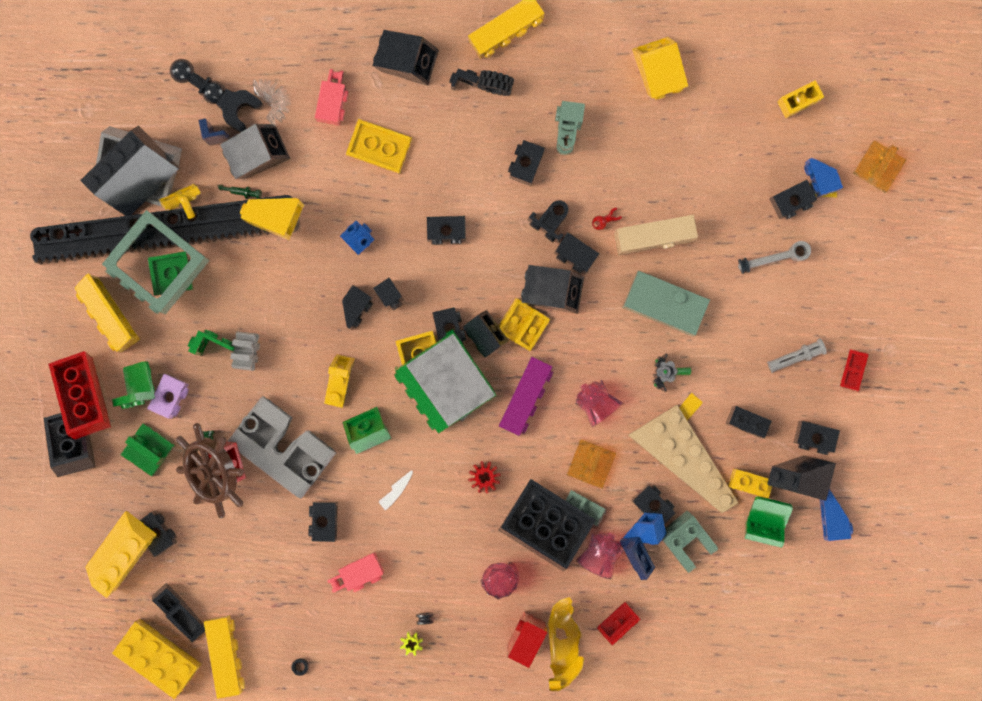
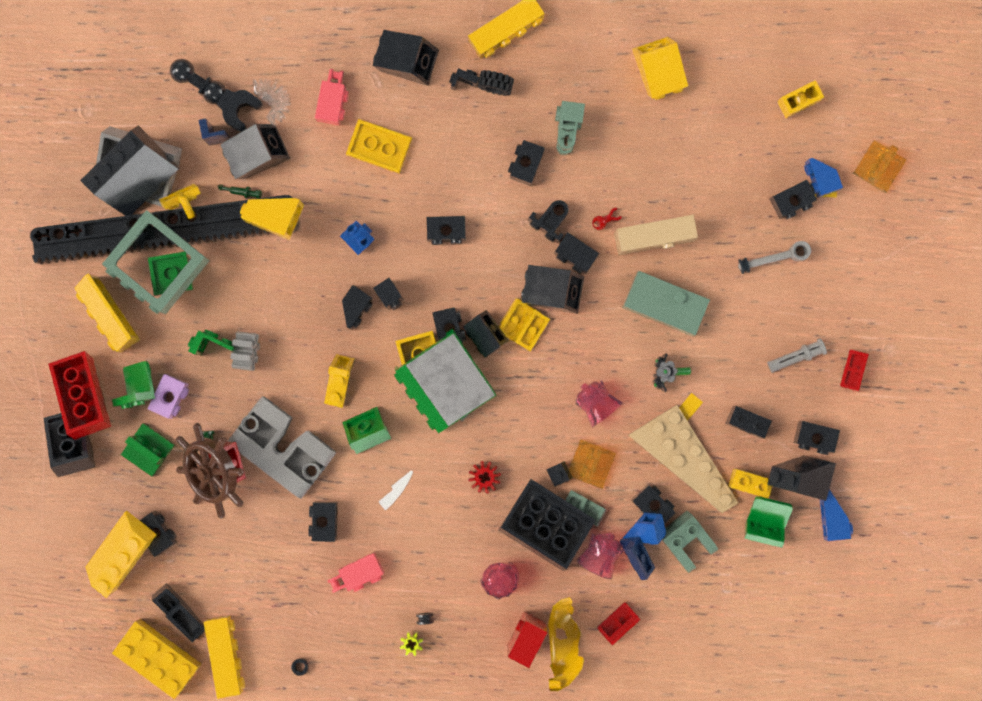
(525, 396): magenta brick -> none
(559, 473): none -> black plate

